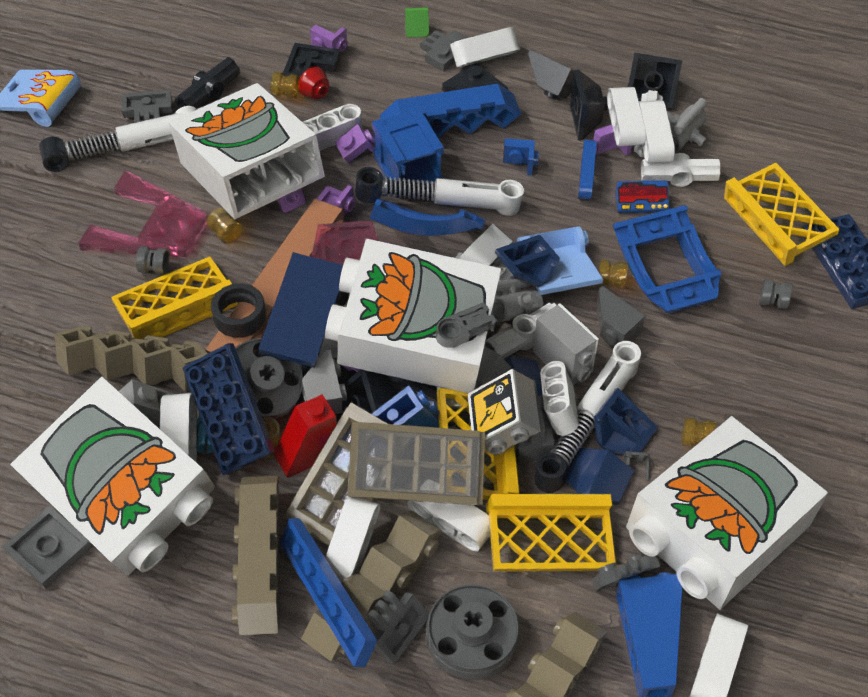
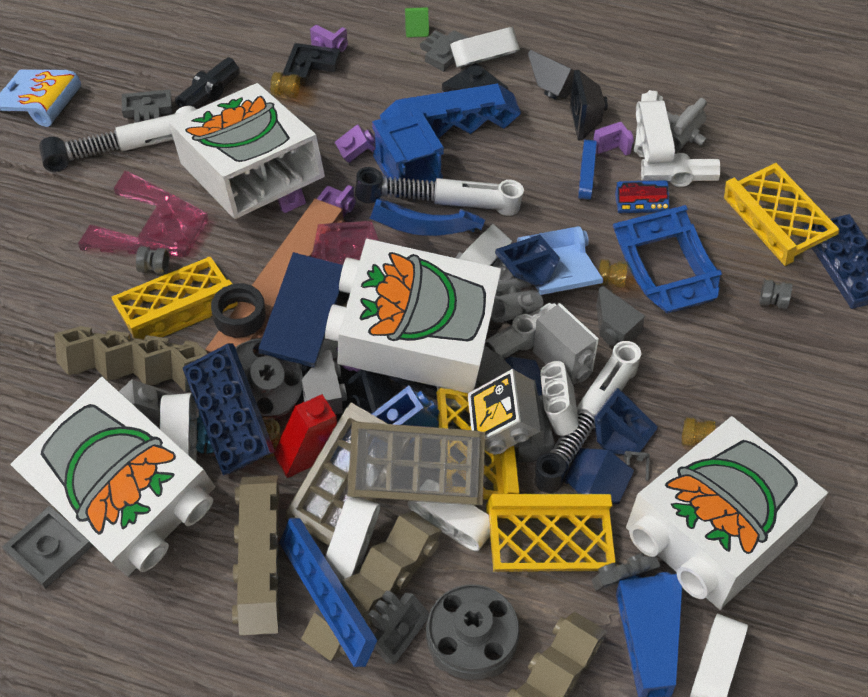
(224, 225): clear yellow wheel -> none
(313, 83): red cone -> none
(334, 124): white beam -> none
(467, 324): dark grey piece -> none
(521, 152): blue bracket -> none
(626, 116): white beam -> none
(655, 74): black slope -> none

